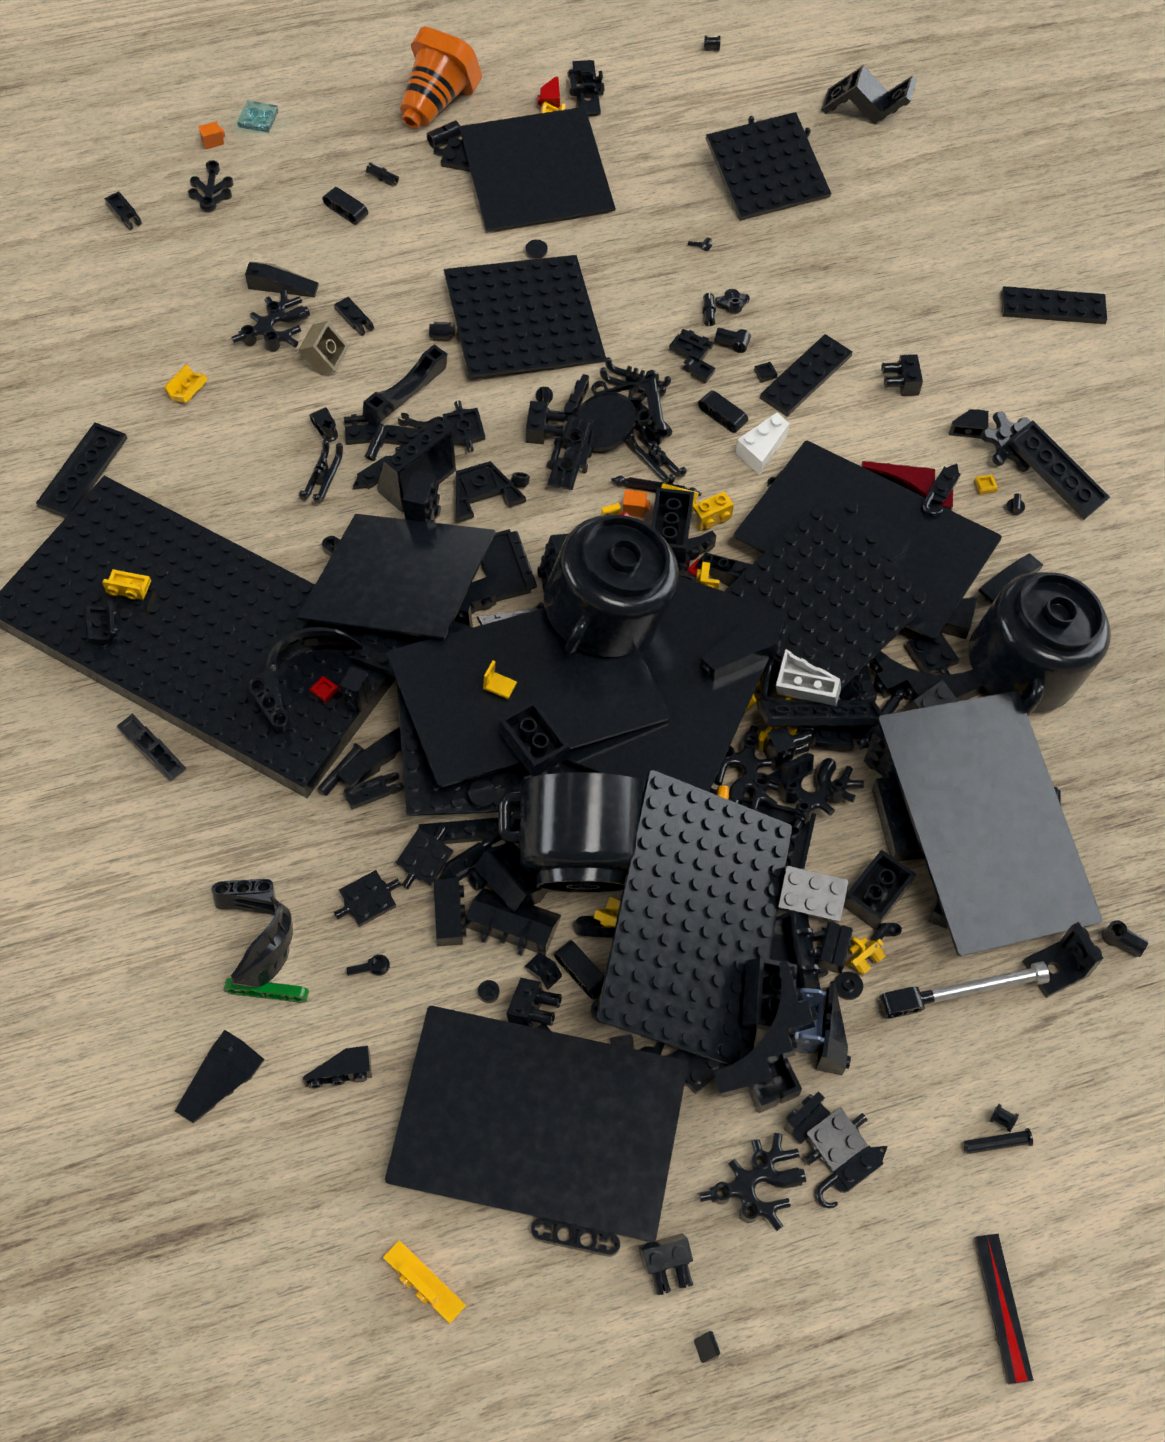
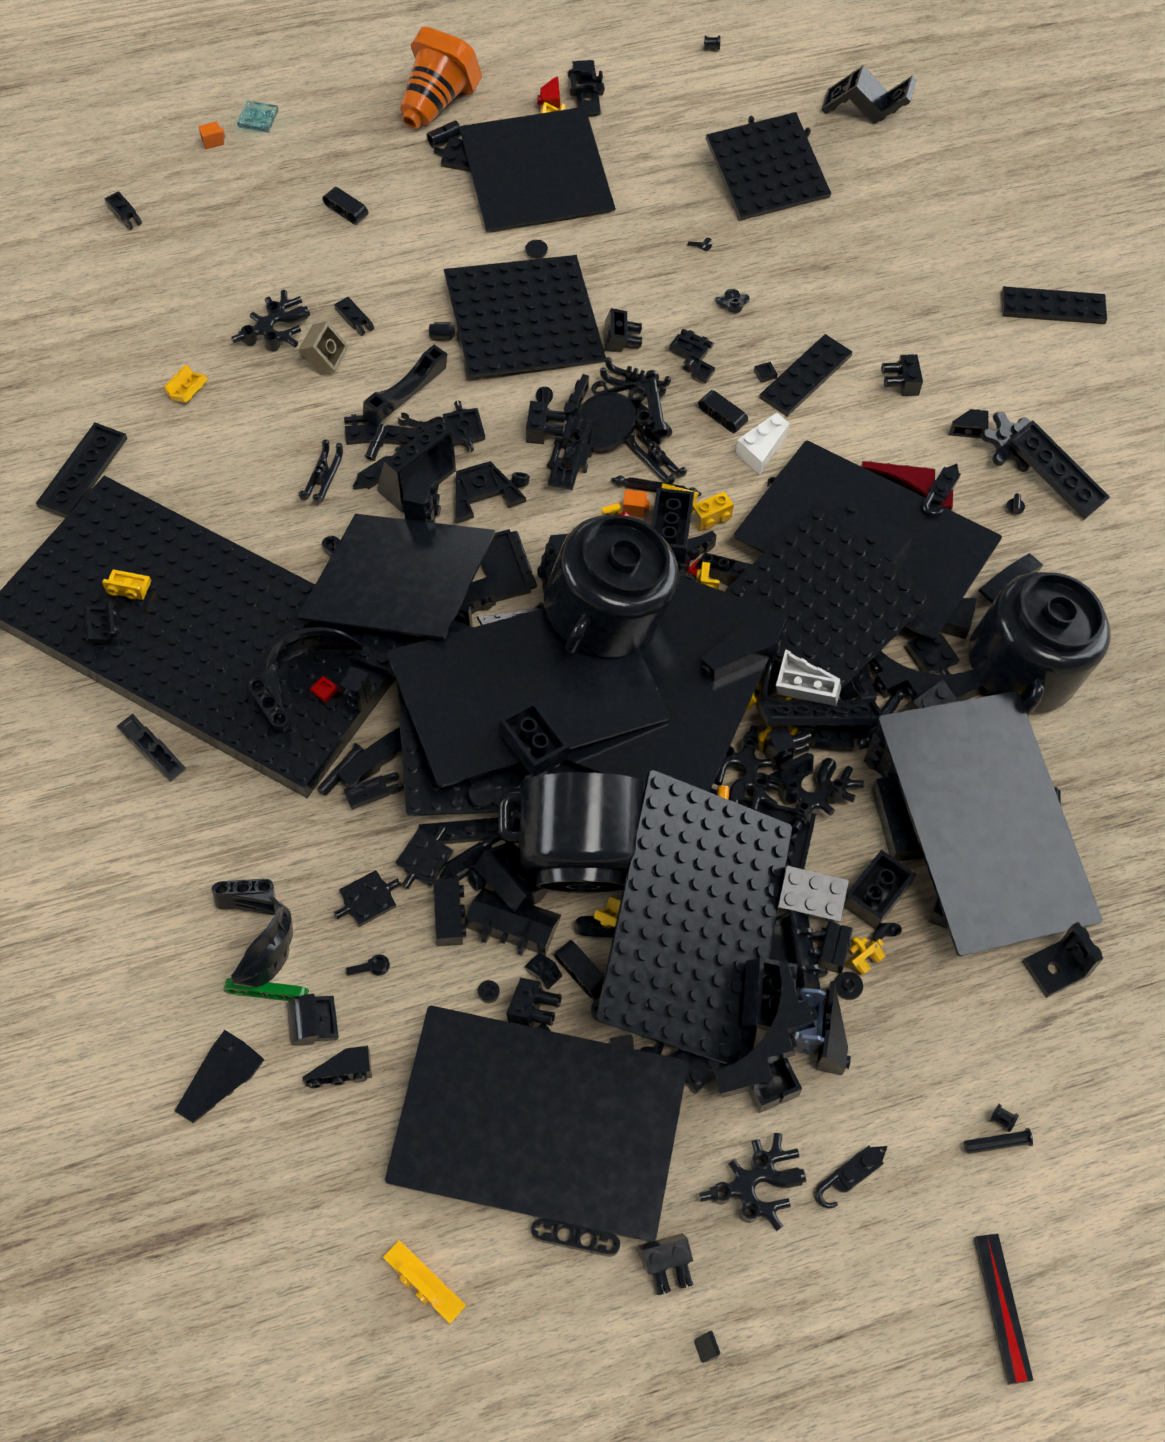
(208, 202): black plant -> none
(274, 279): black wedge -> none
(312, 1019): none -> black brick
(324, 424): black piece -> none
(382, 174): black pin -> none
(498, 683): yellow bracket -> none
(617, 331): none -> black brick
(709, 309): black pin -> none
(737, 340): black piece -> none
(806, 1117): black bracket -> none
(835, 1139): plate -> none
(912, 1001): piece -> none
(985, 484): yellow tile -> none
(1126, 939): black piece -> none

